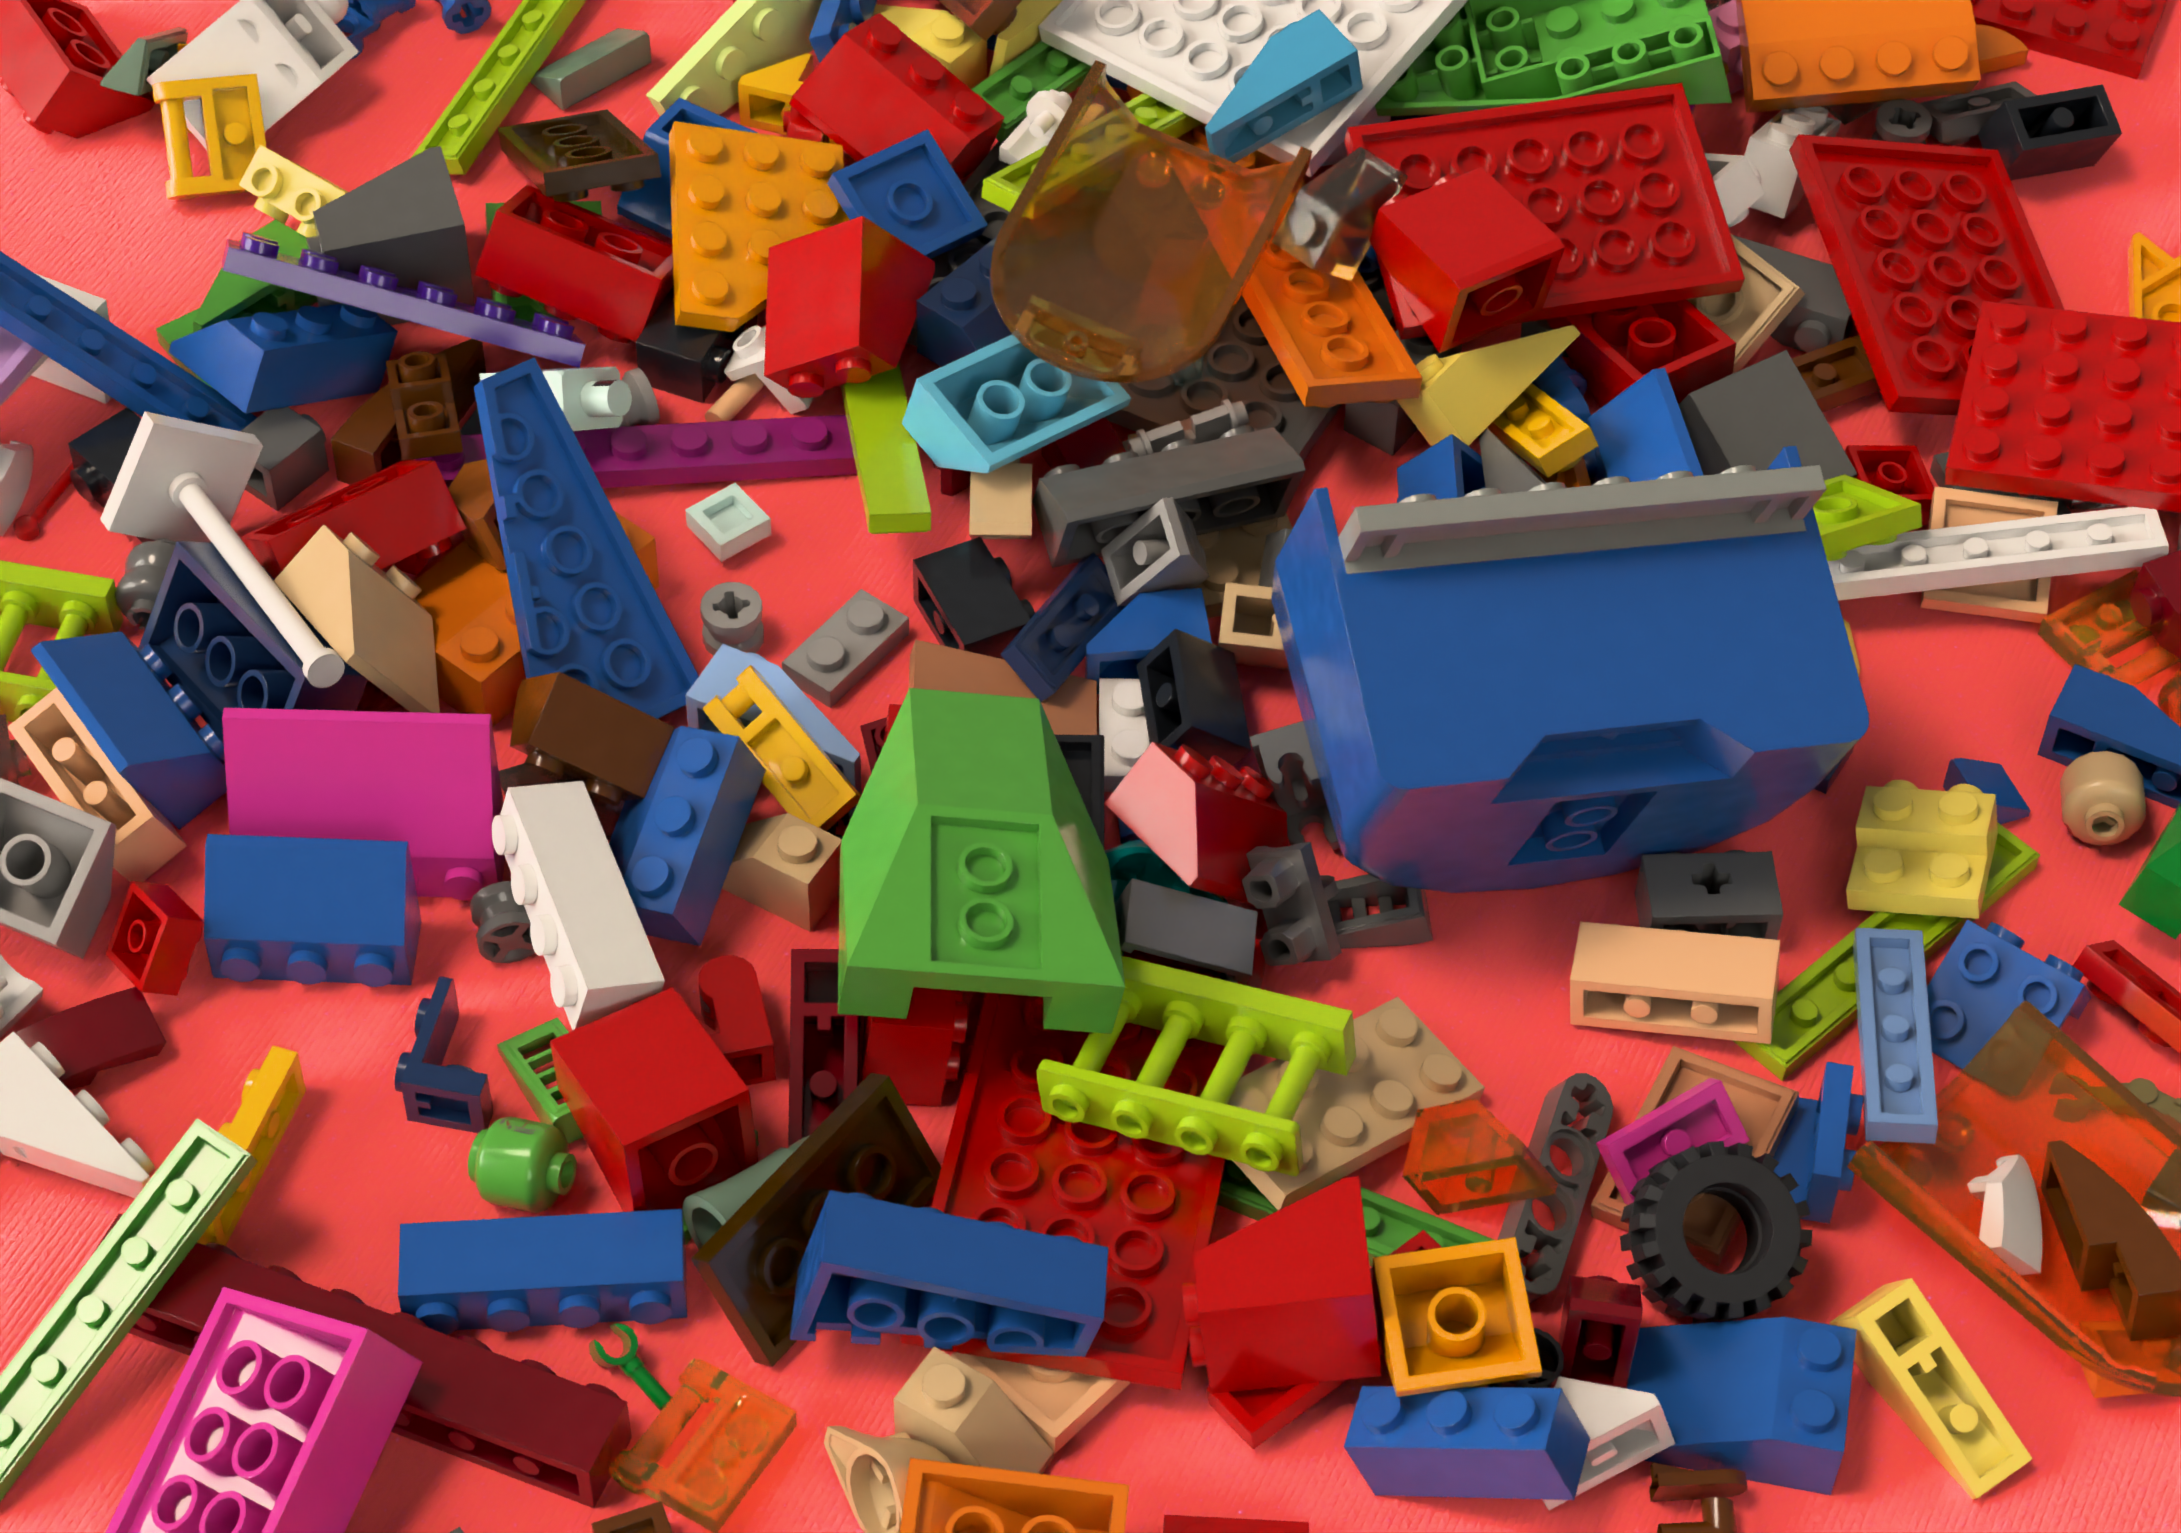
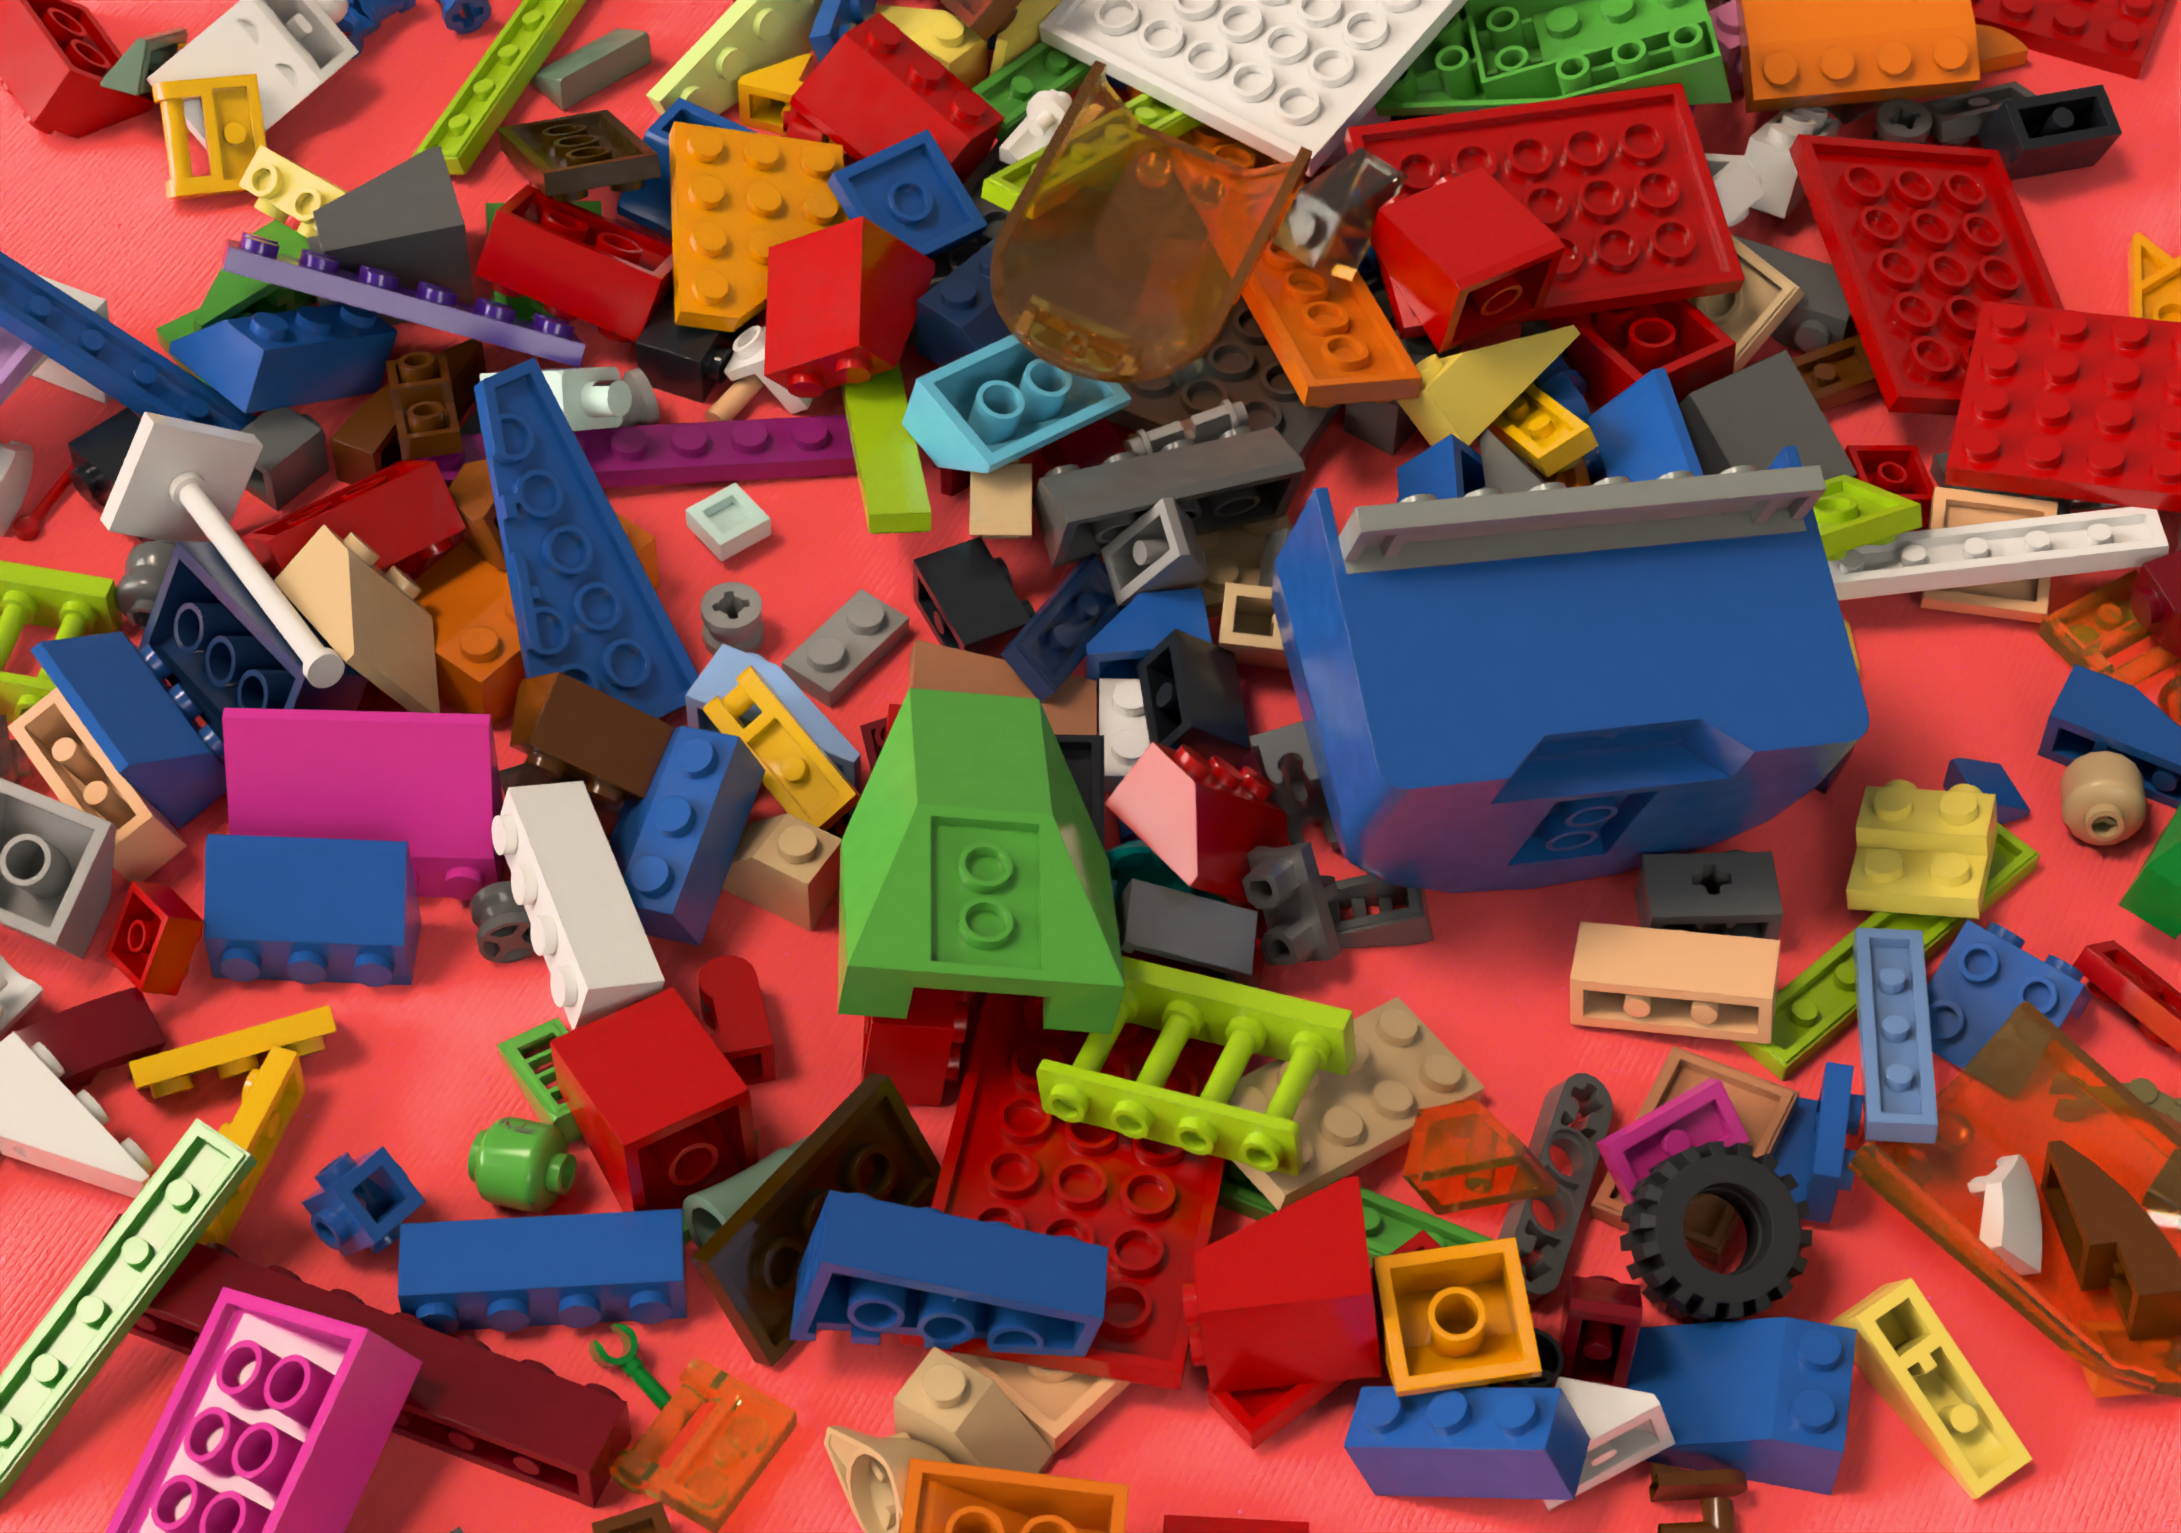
(233, 1052): none -> yellow plate
(361, 1202): none -> blue brick
(436, 1093): dark blue bracket -> none
(822, 1042): dark red slope -> none
(1287, 84): dark azure slope -> none

